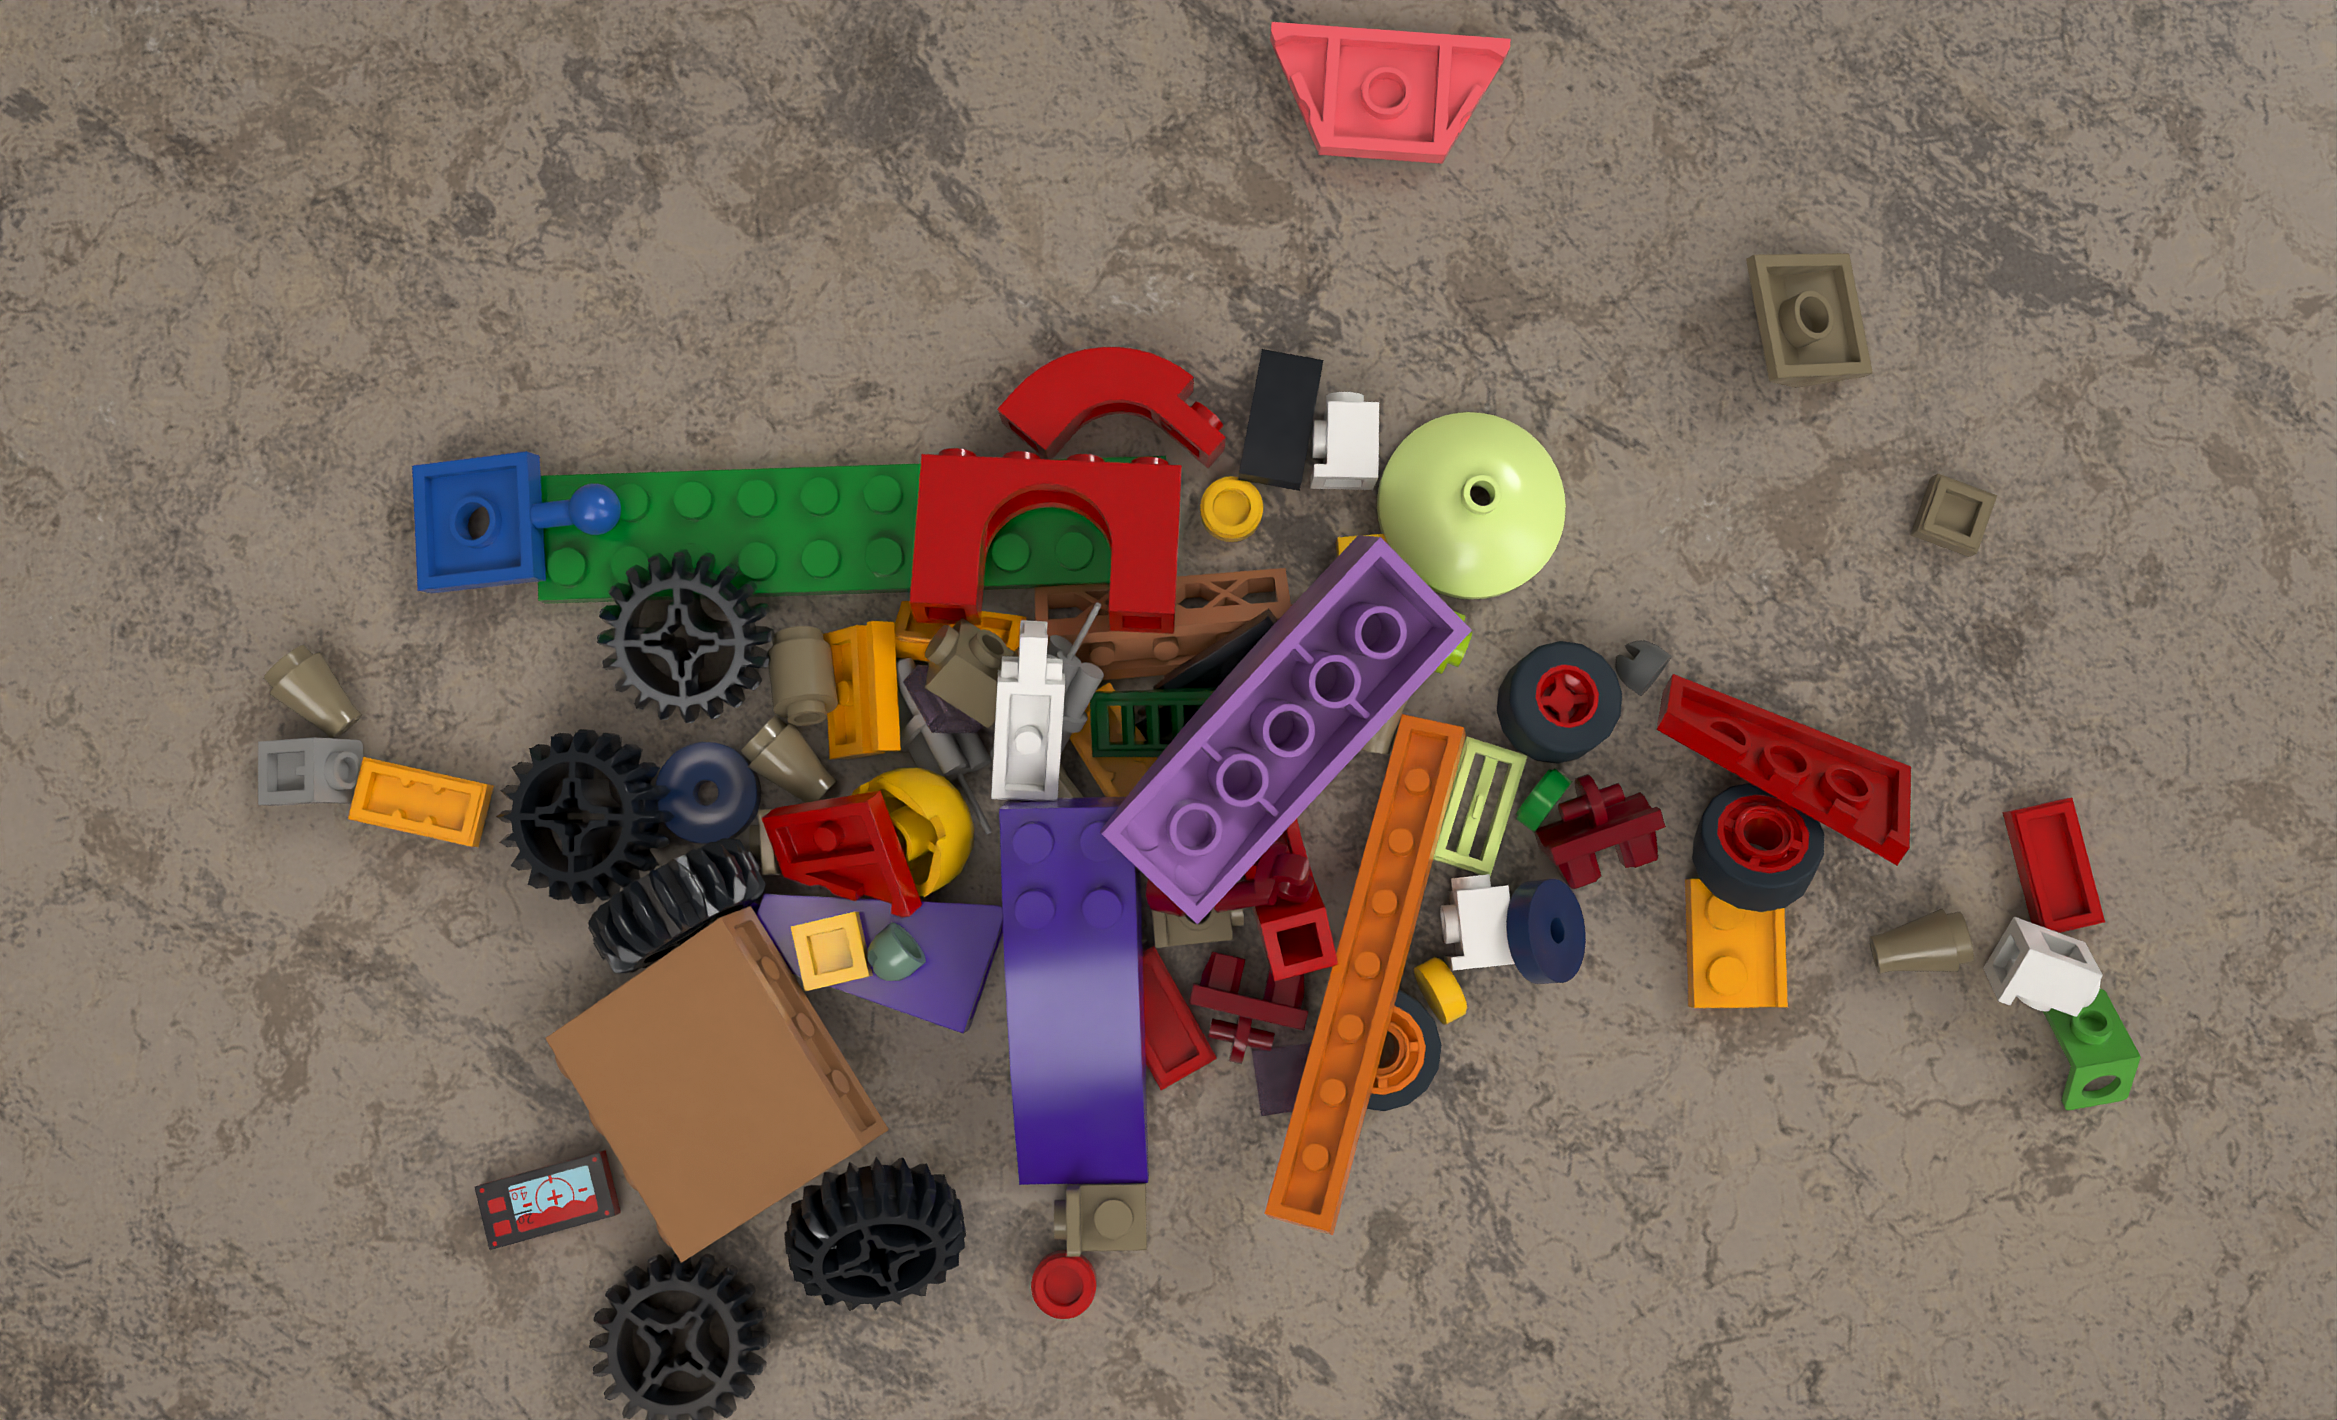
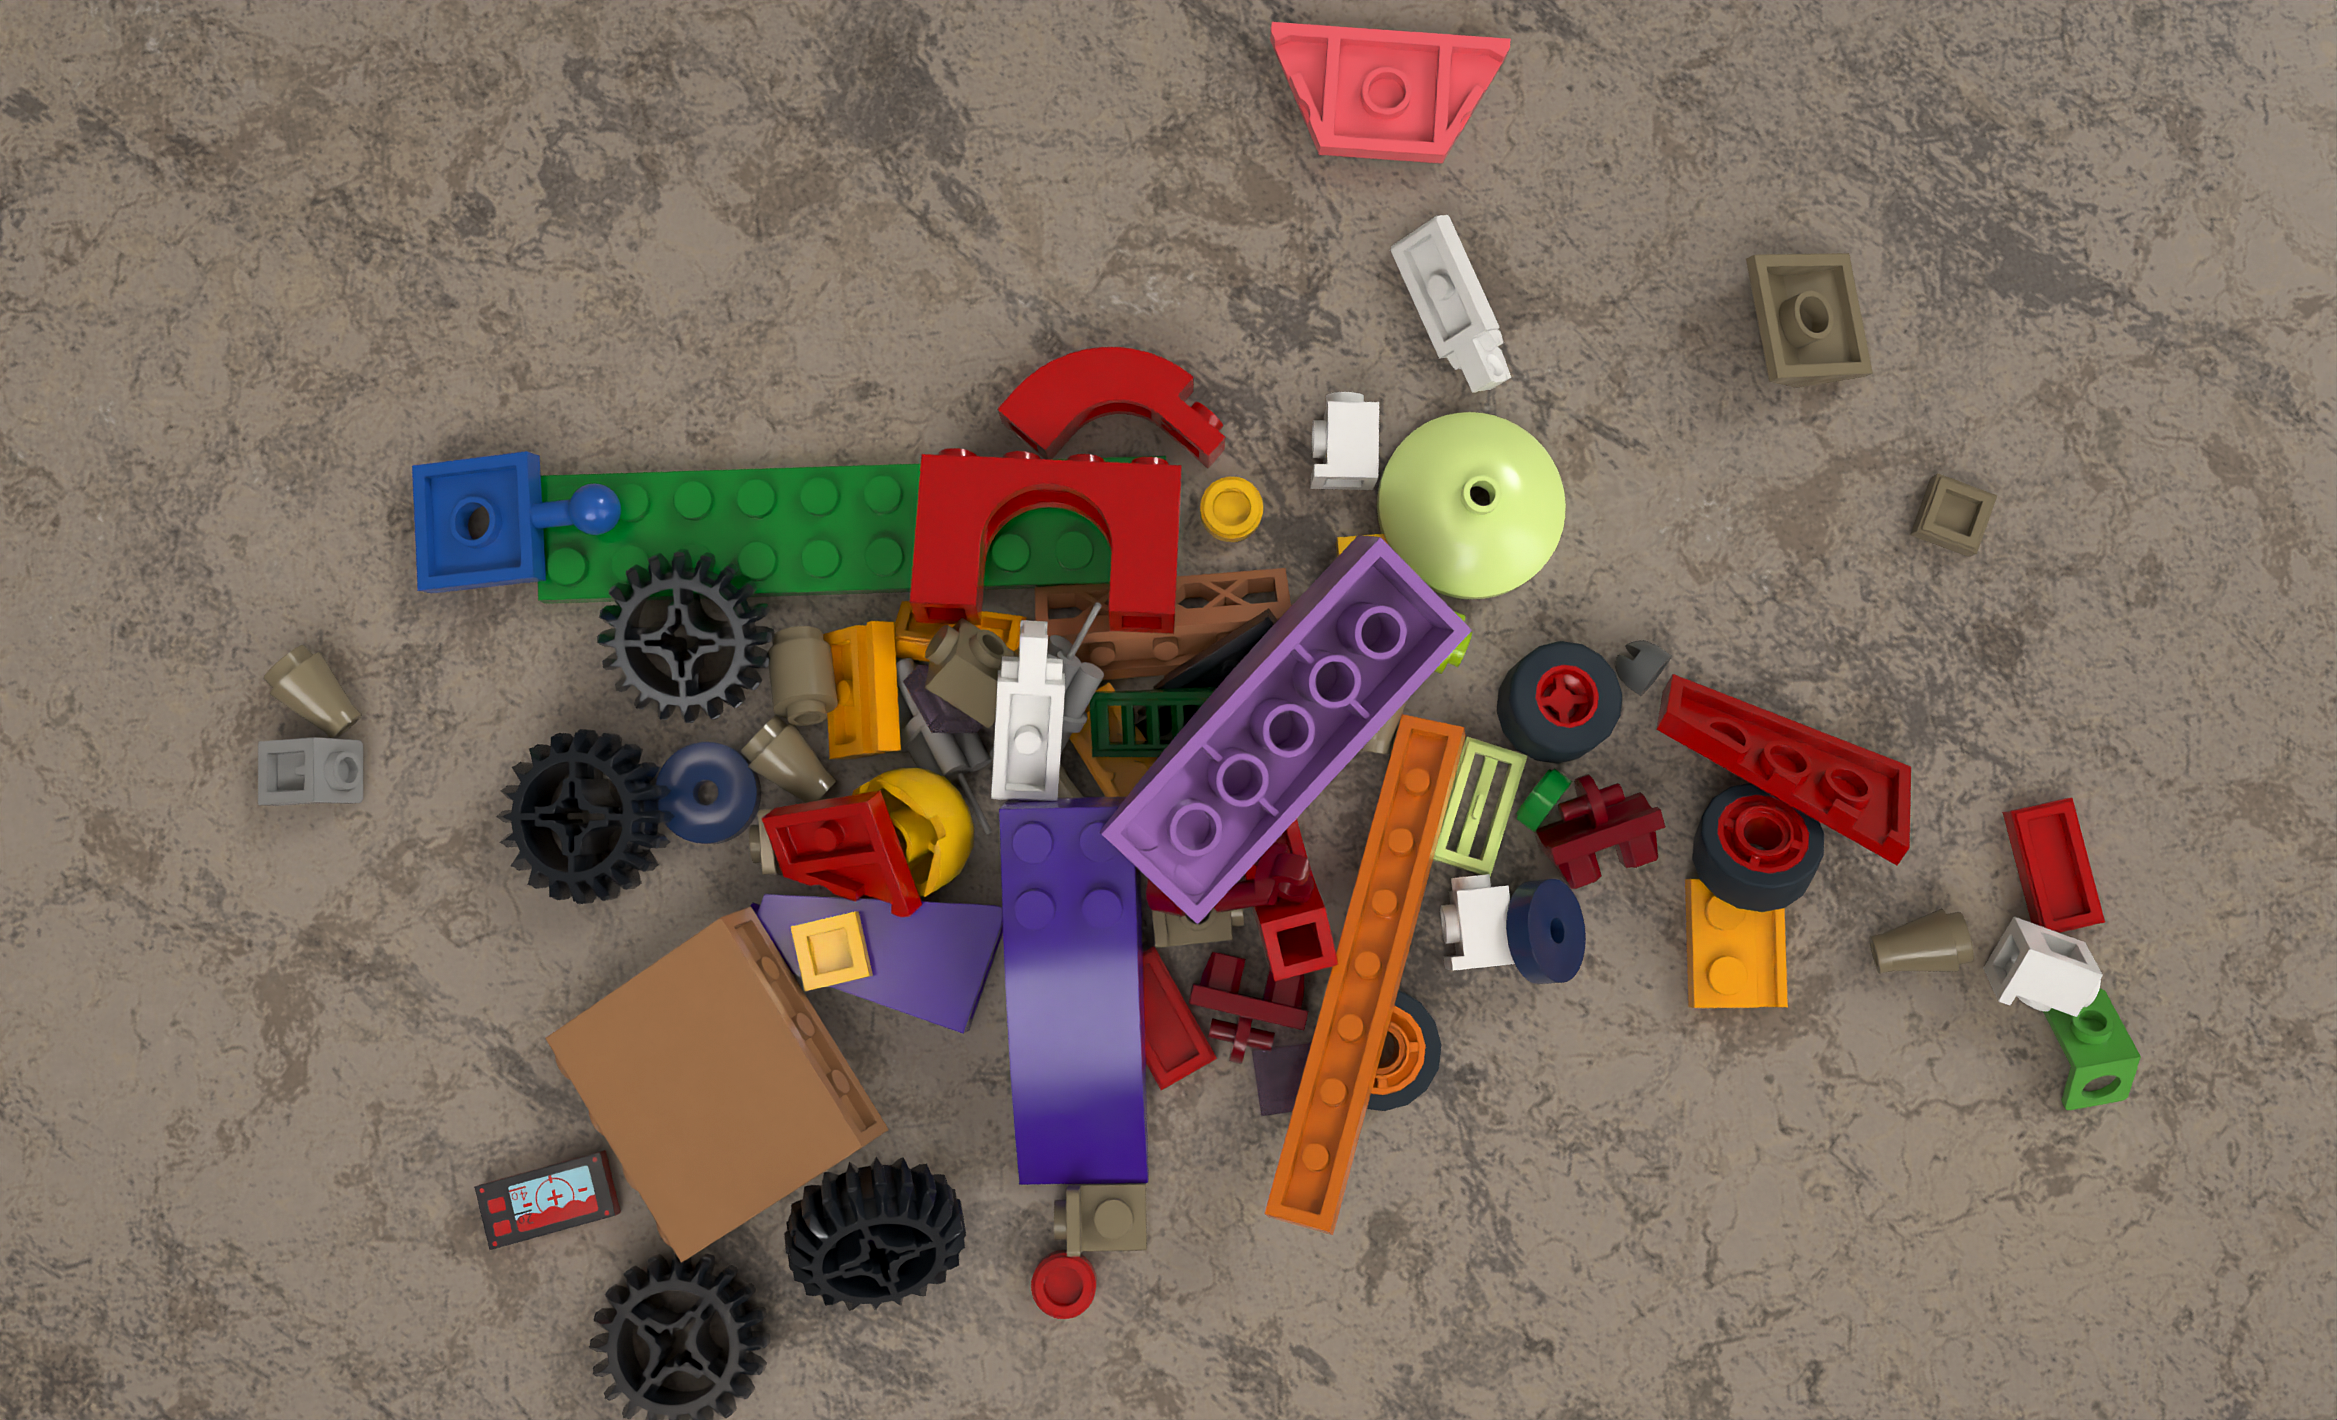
(420, 802): light orange plate -> none
(675, 904): black gear -> none
(894, 954): sand green hinge -> none
(1280, 420): black slope -> none
(1441, 990): yellow tile -> none
(1452, 302): none -> white hinge

